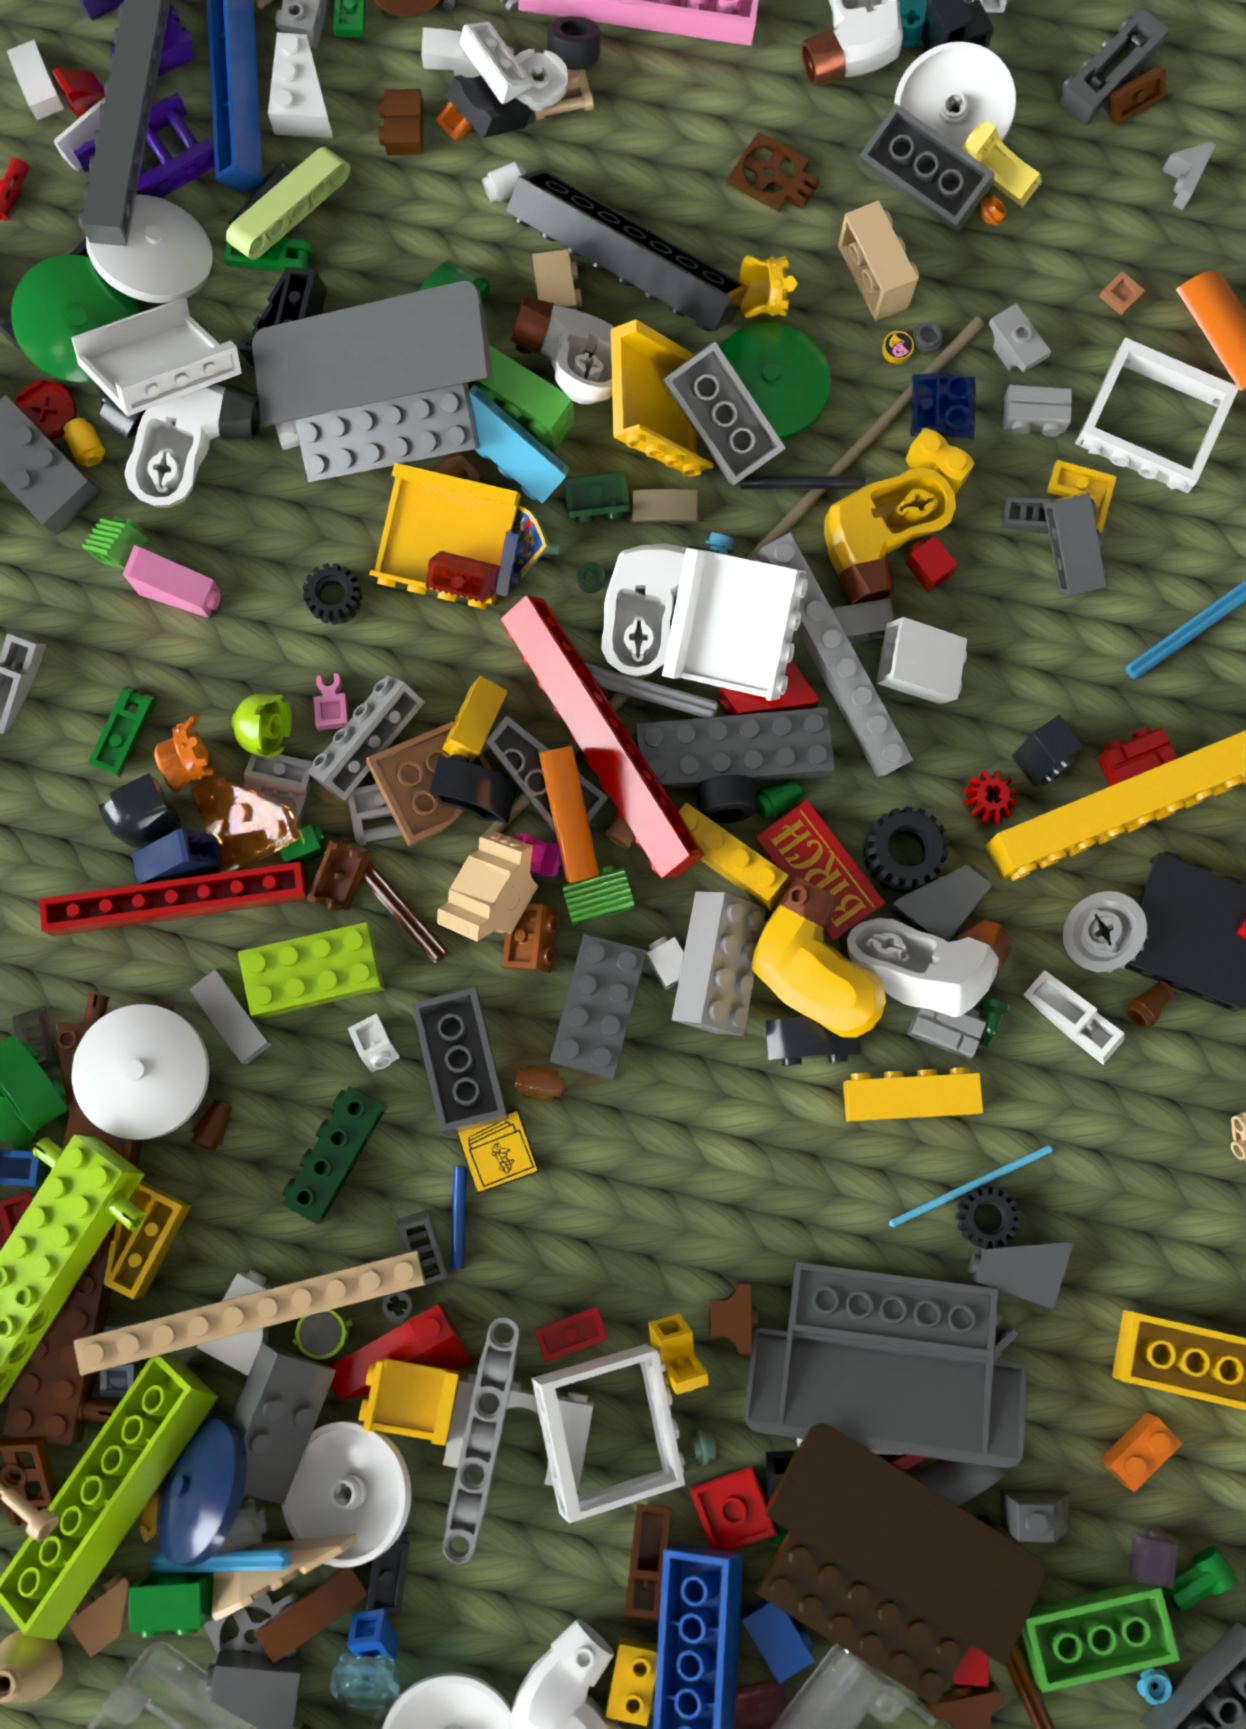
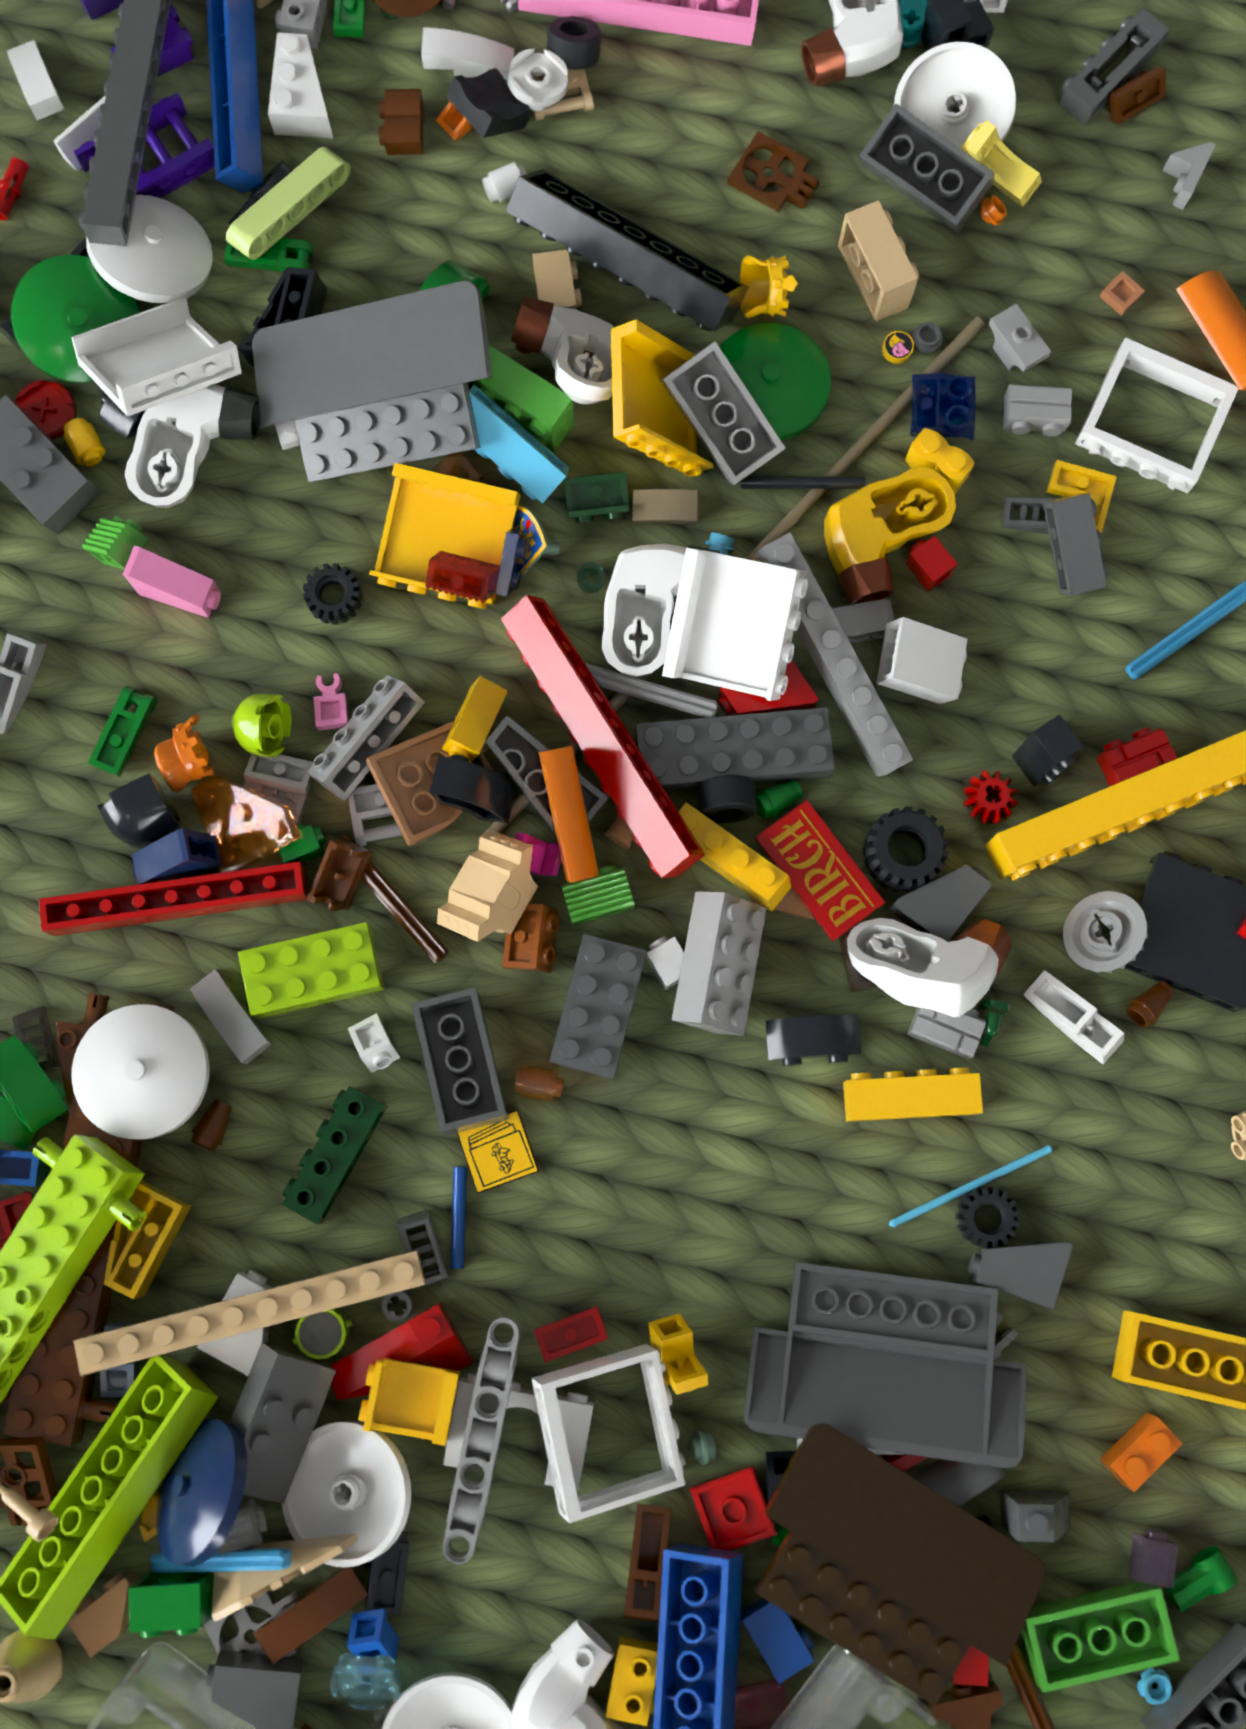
(79, 89): red slope -> none
(494, 61): white slope -> none
(734, 1317): reddish brown brick -> none
(812, 973): yellow piece -> none

